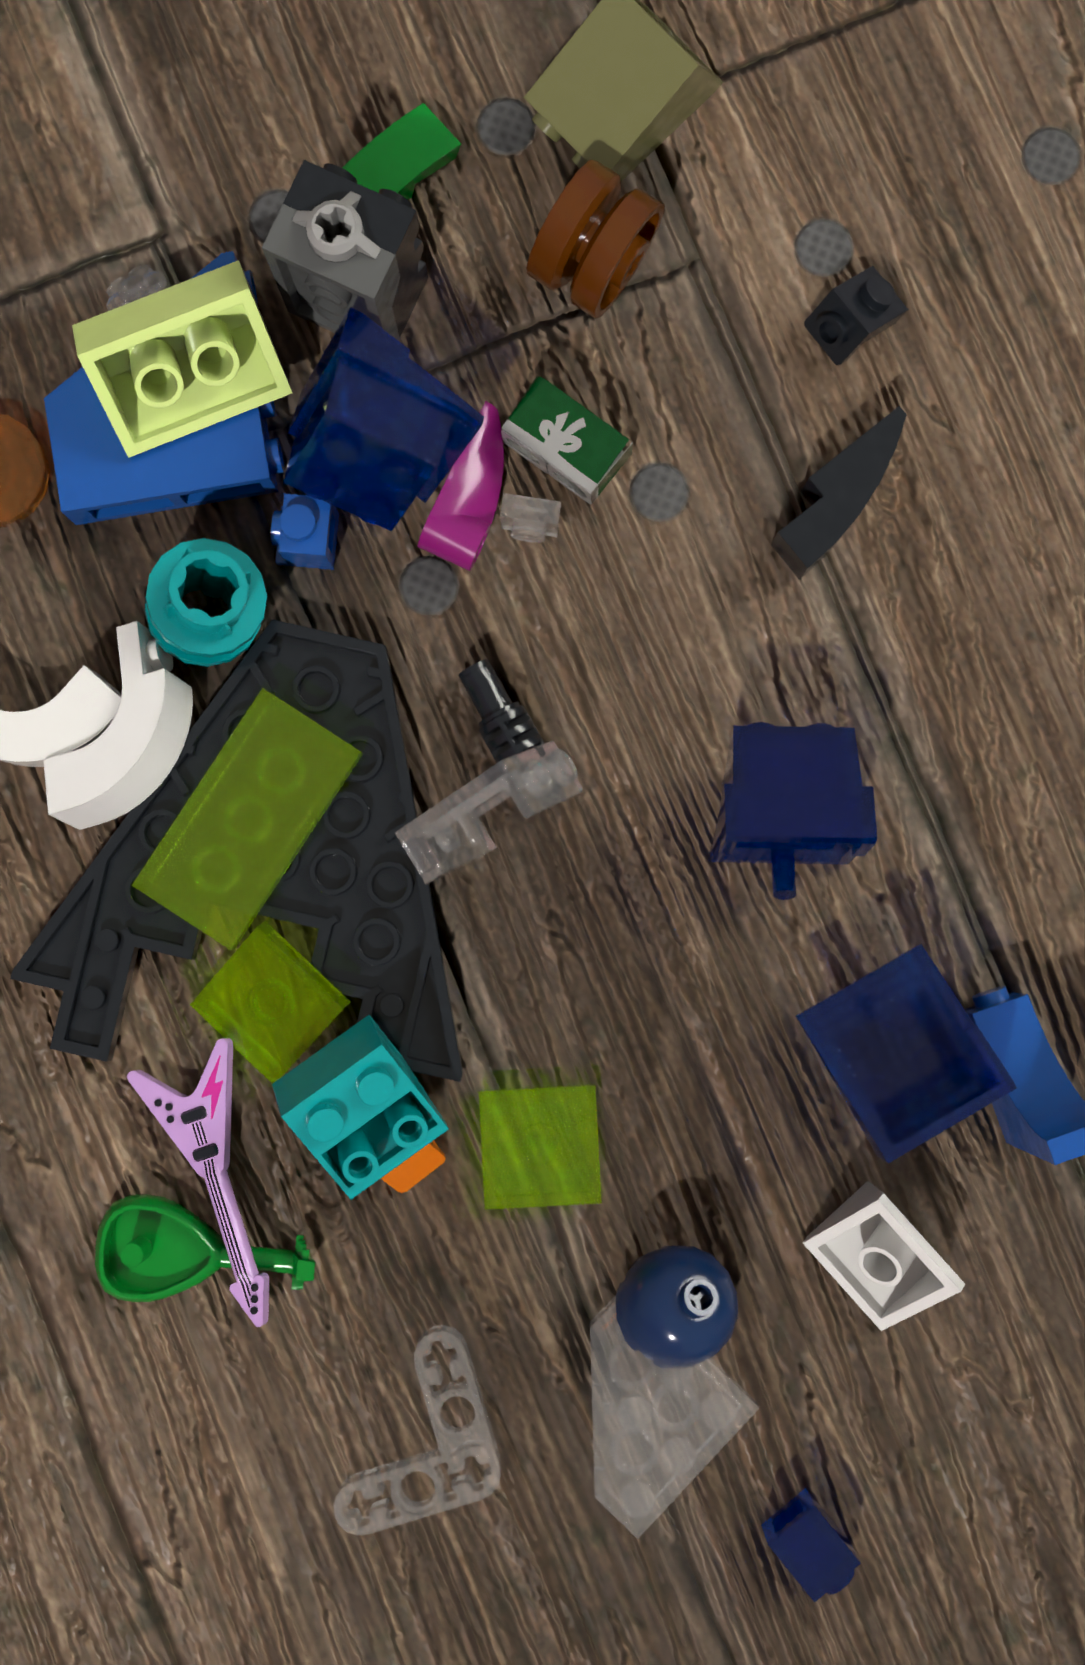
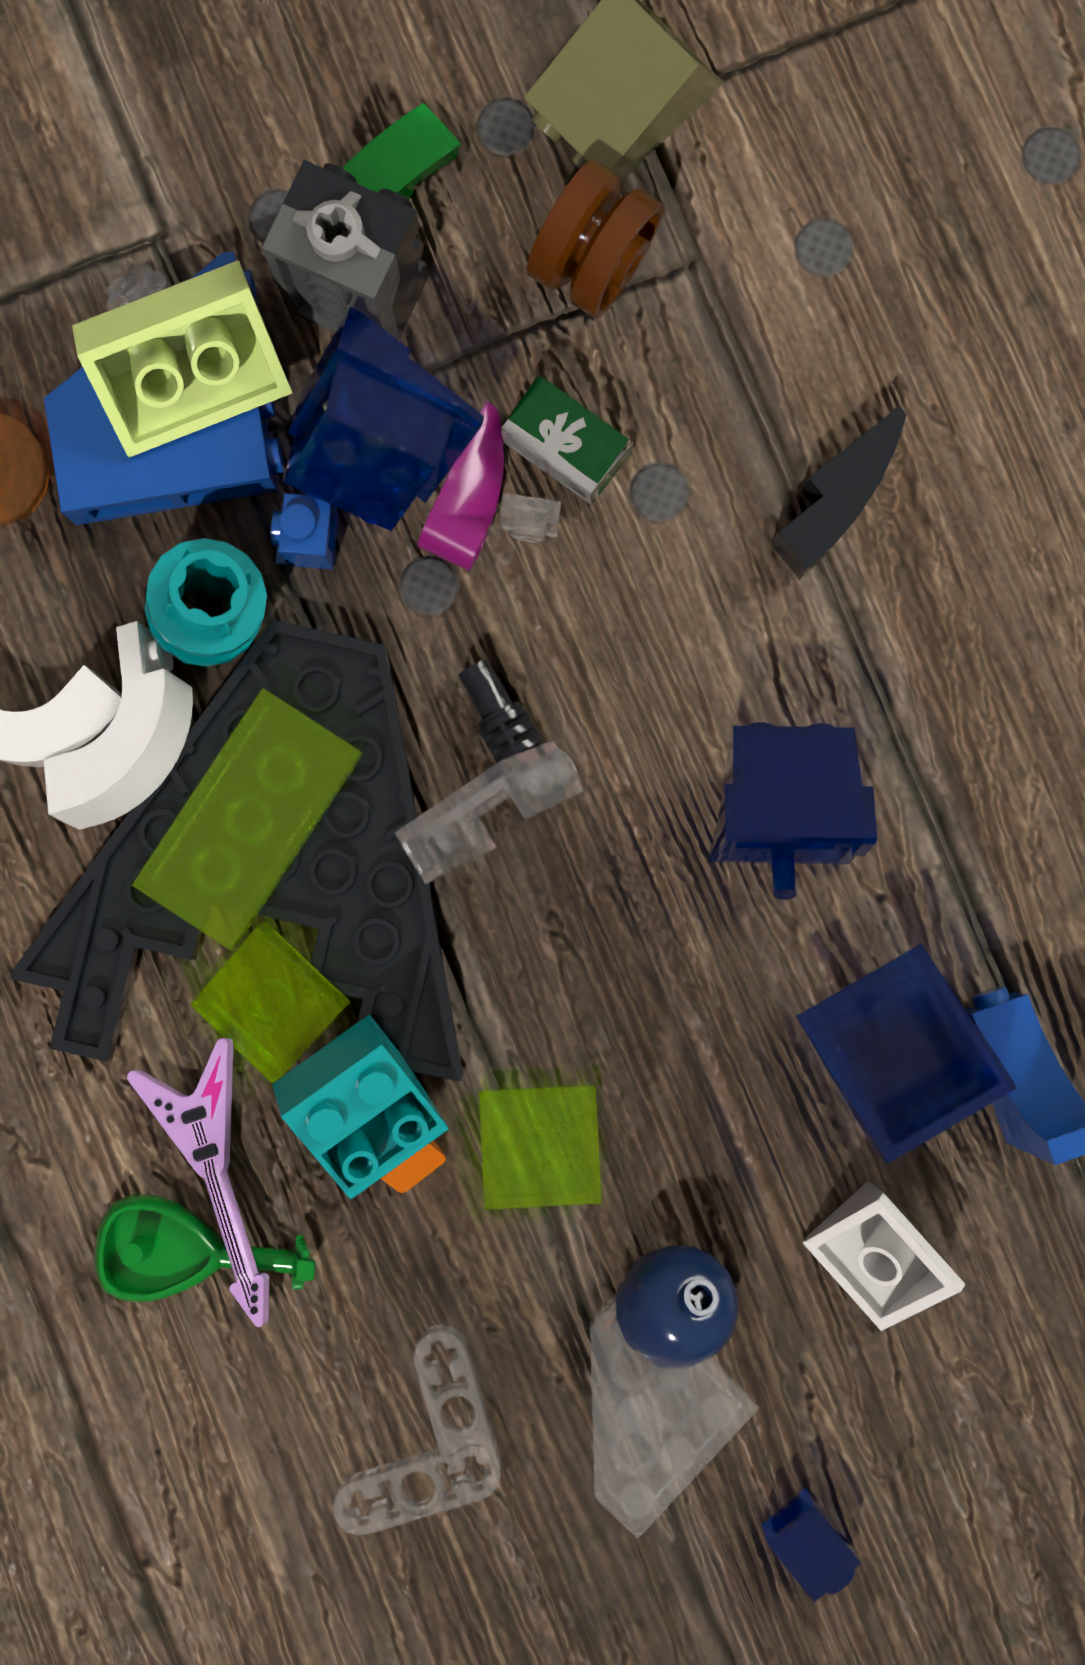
(854, 314): black bracket -> none

